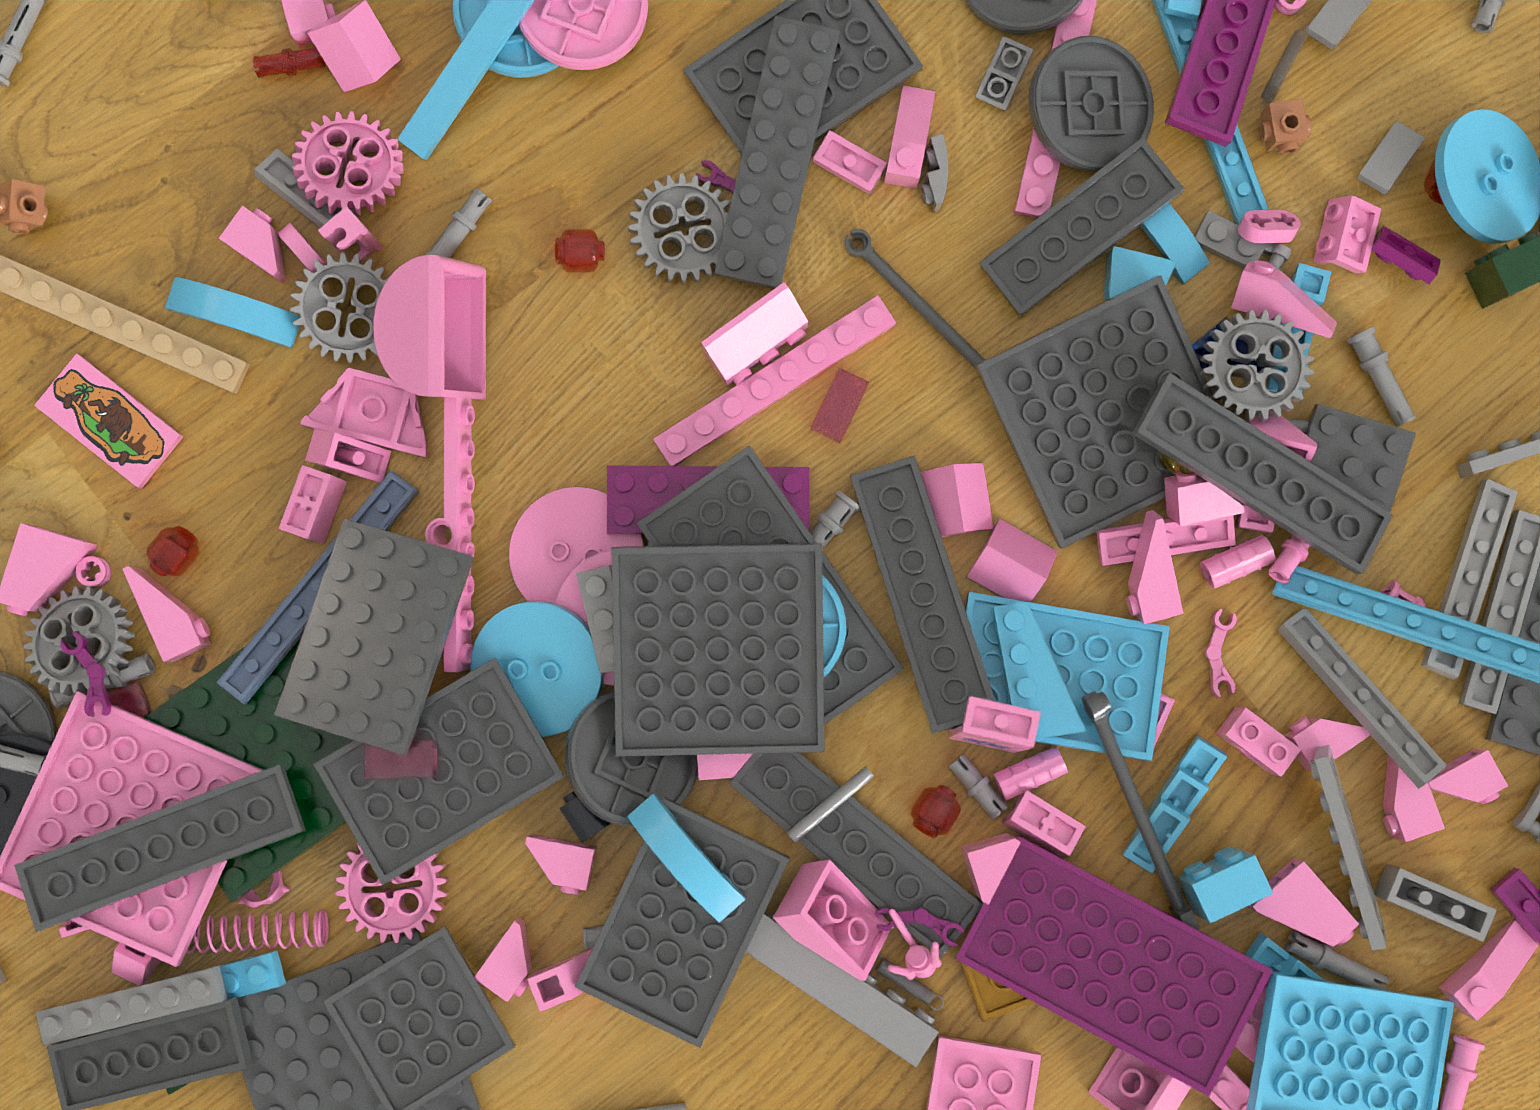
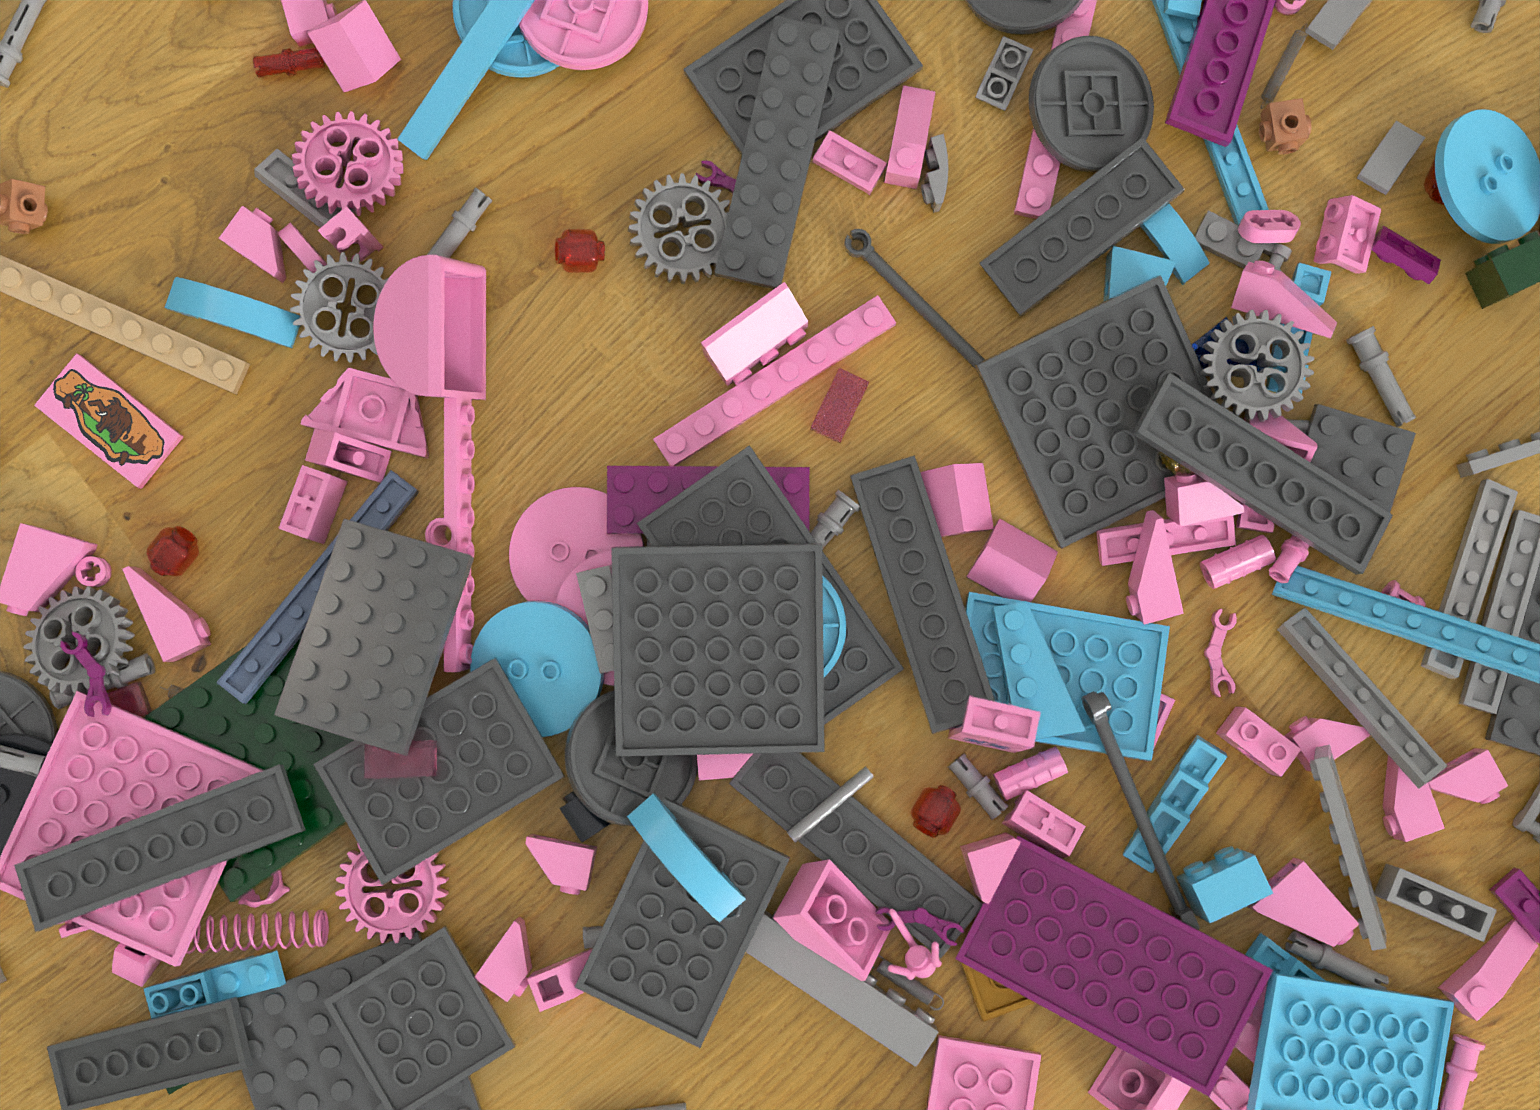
(132, 1005): light grey plate -> none

